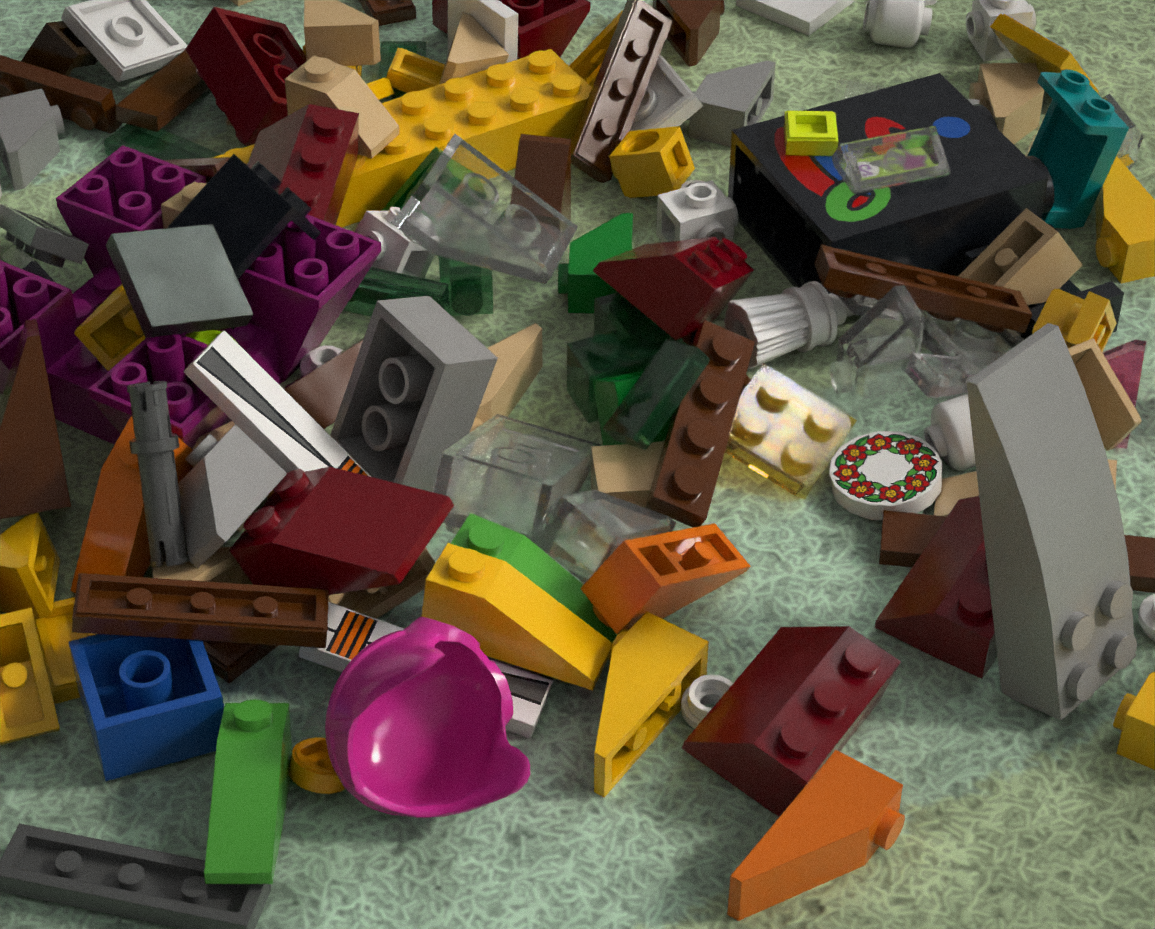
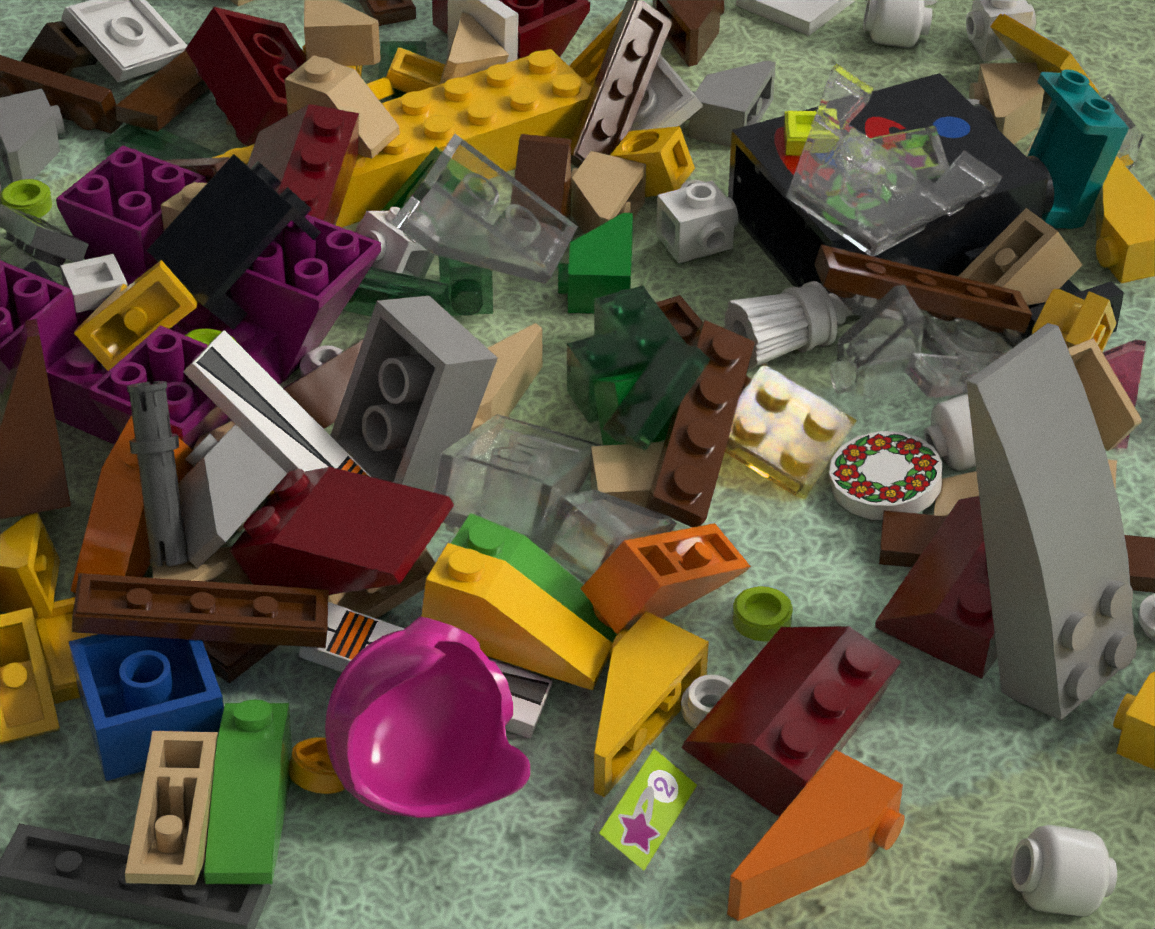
(28, 196): none -> lime tile
(92, 281): none -> white plate
(173, 809): none -> tan slope
(179, 280): pearl dark grey tile -> none
(606, 188): none -> tan slope
(644, 816): none -> slope
(678, 280): dark red slope -> none
(761, 612): none -> lime tile
(864, 187): none -> clear wing
(1063, 870): none -> white head

